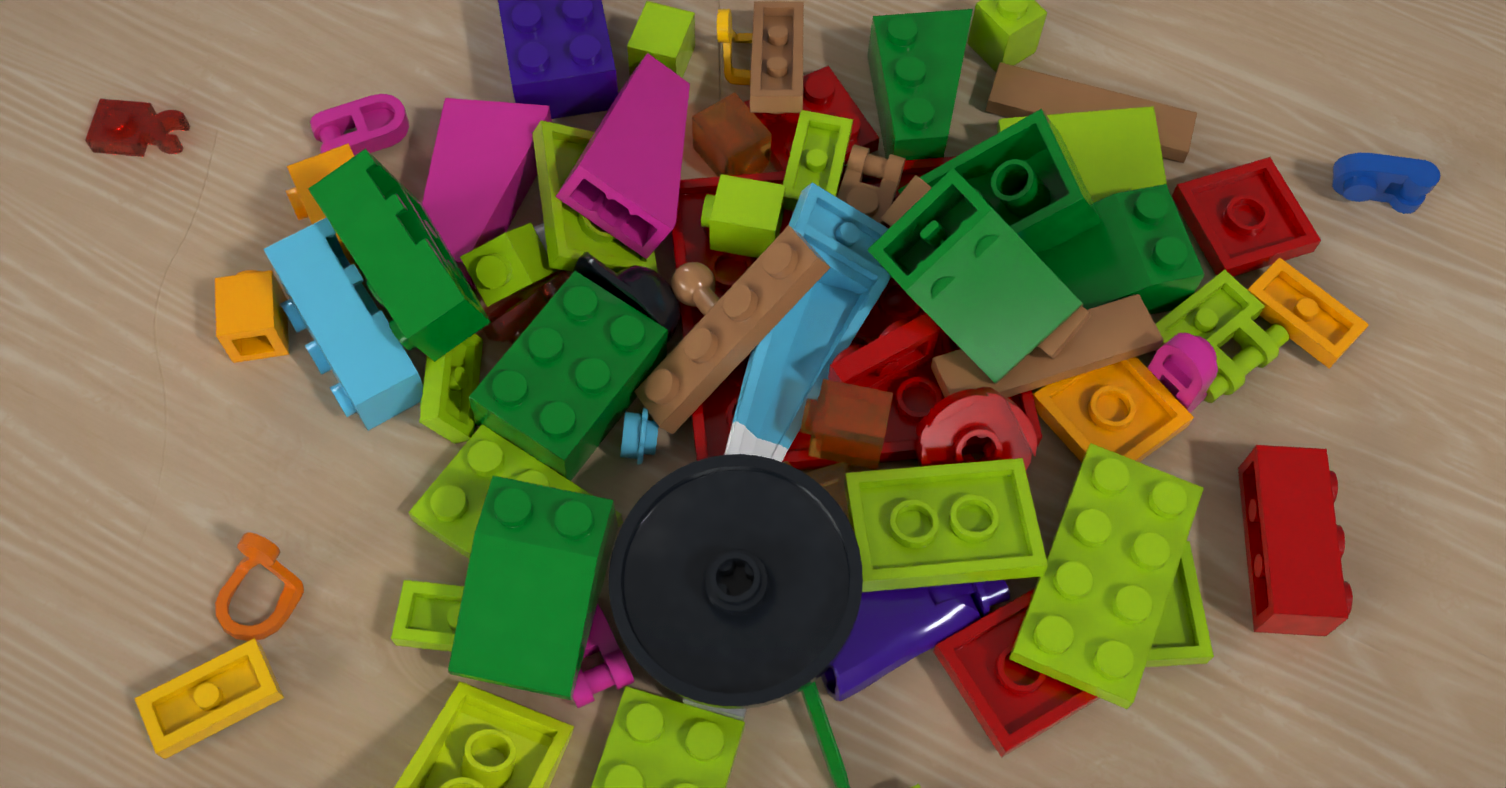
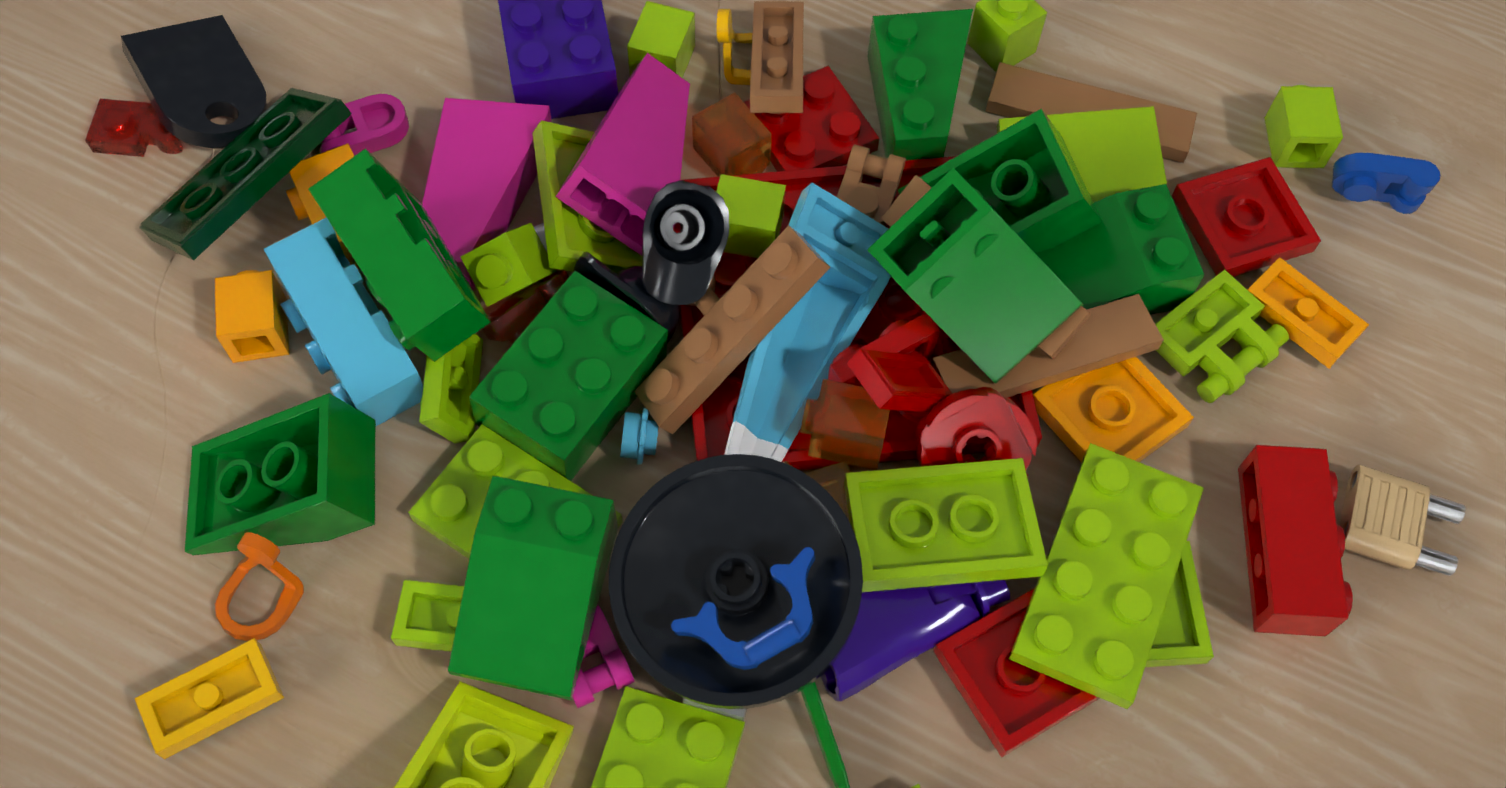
(197, 75): none -> black tile
(244, 171): none -> dark green tile
(284, 478): none -> green slope
(683, 263): none -> black cap
(772, 641): none -> blue helmet
(816, 154): lime plate -> none
(898, 380): none -> red tile
(1186, 368): dark pink plate -> none
(1303, 127): none -> lime brick
(1387, 520): none -> tan piece

